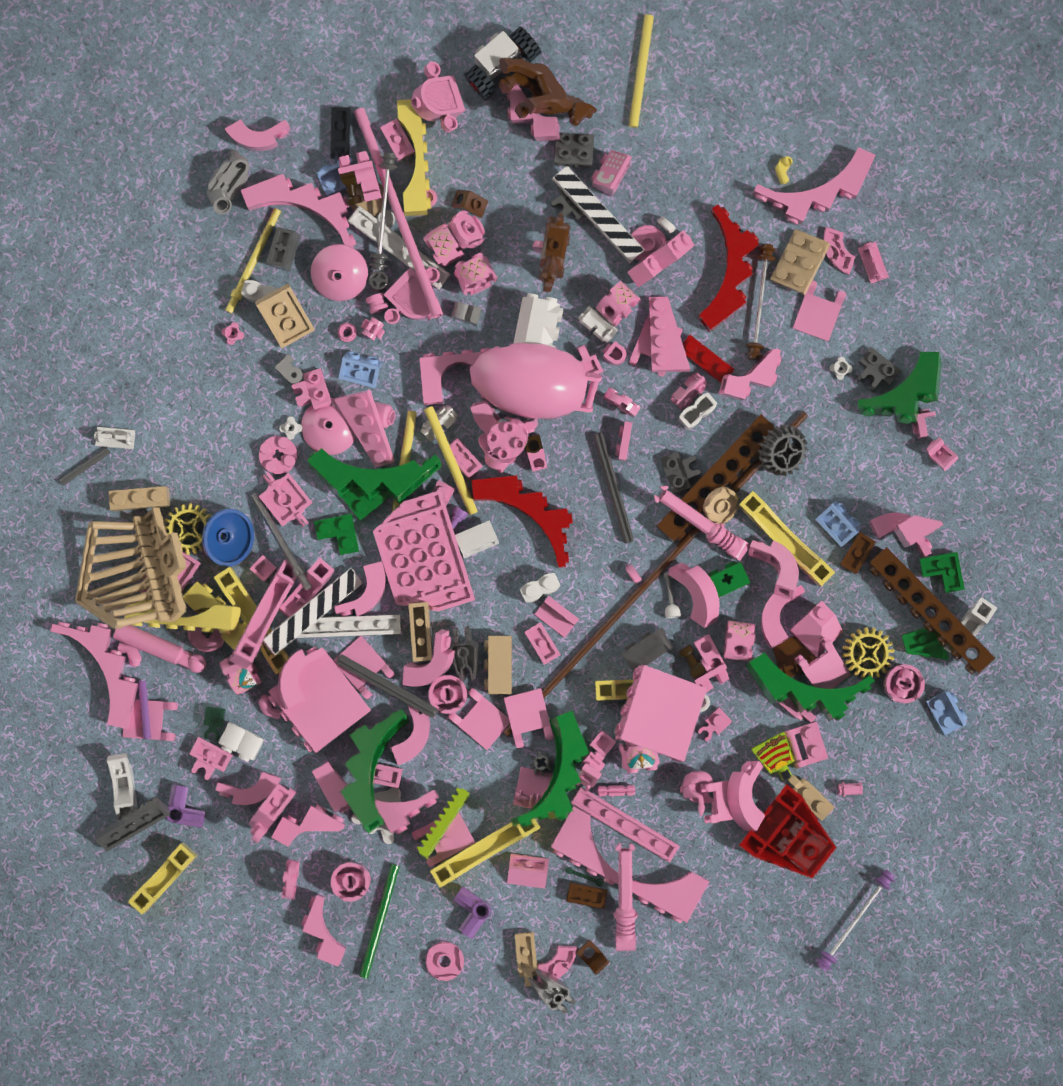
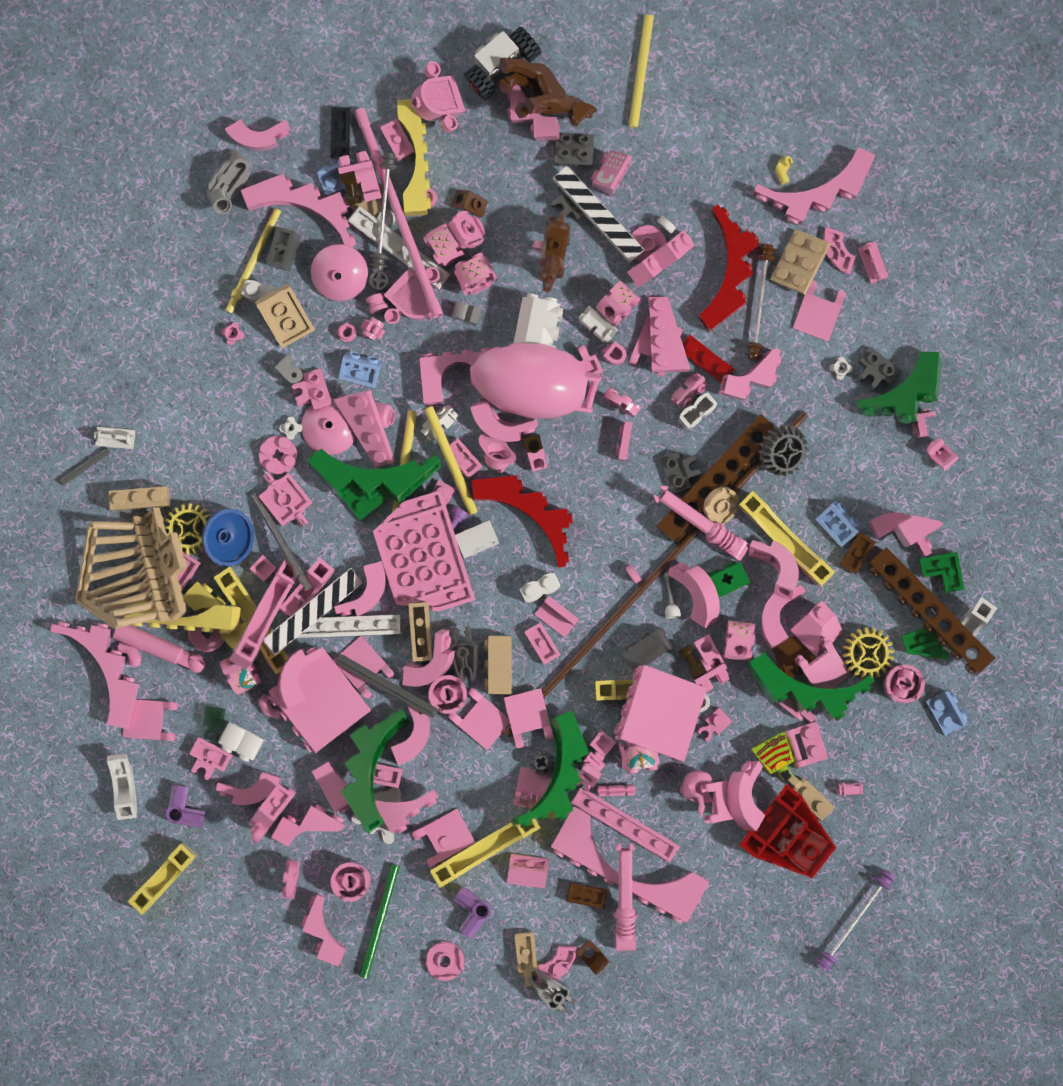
(132, 824): dark grey gear -> none
(144, 710): medium lavender piece -> none
(339, 527): green plate -> none
(443, 825): lime gear -> none
(507, 438): bright pink brick -> none
(599, 882): clear green hinge -> none
(613, 488): dark grey axle -> none

